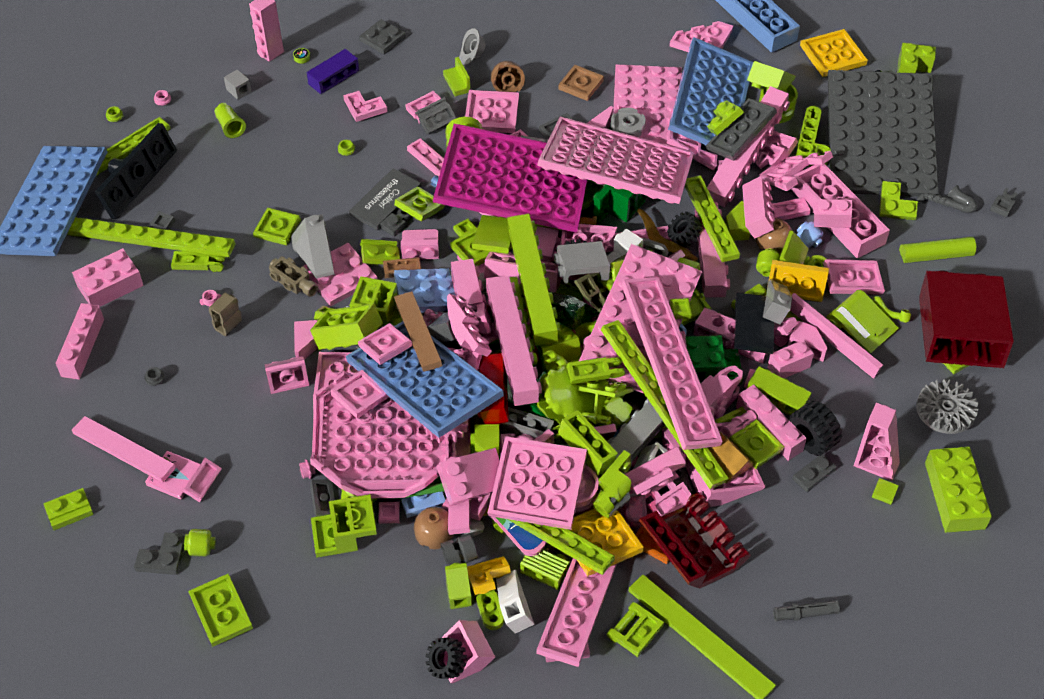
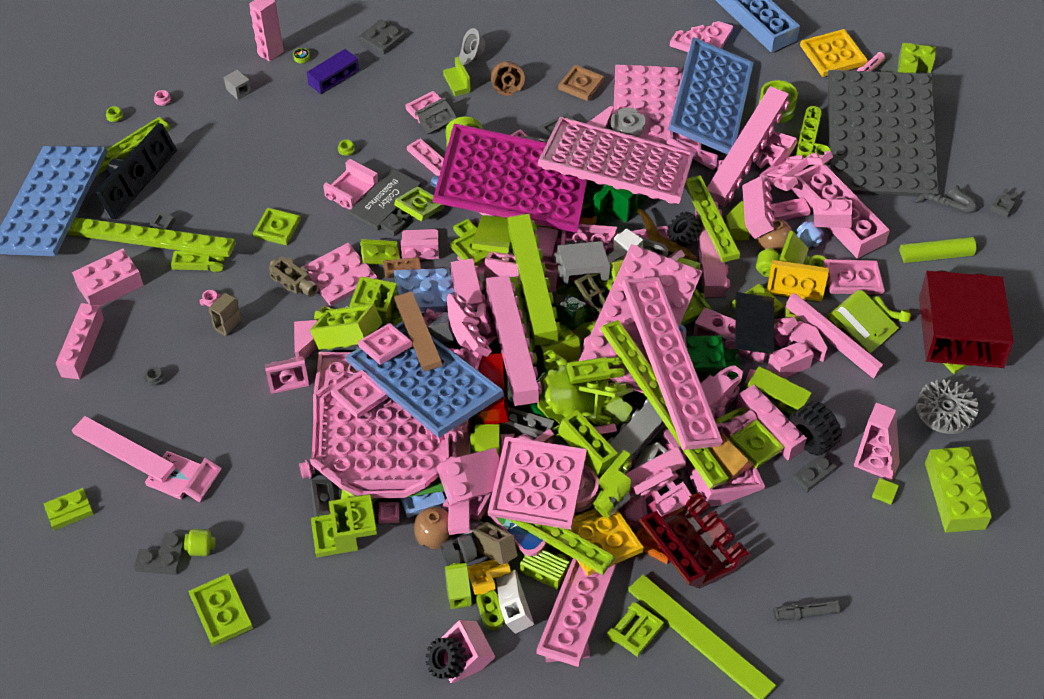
(230, 122): lime plant -> none
(313, 245): light grey wedge -> none
(351, 185): none -> bright pink panel
(364, 109): bright pink plate -> none
(494, 109): bright pink plate -> none
(495, 543): none -> dark tan brick
(680, 308): lime tile -> none
(726, 114): lime plate -> none
(743, 130): dark grey tile -> none
(768, 76): slope -> none
(777, 302): light grey slope -> none
(876, 61): none -> bright pink pin
(891, 204): lime plate -> none

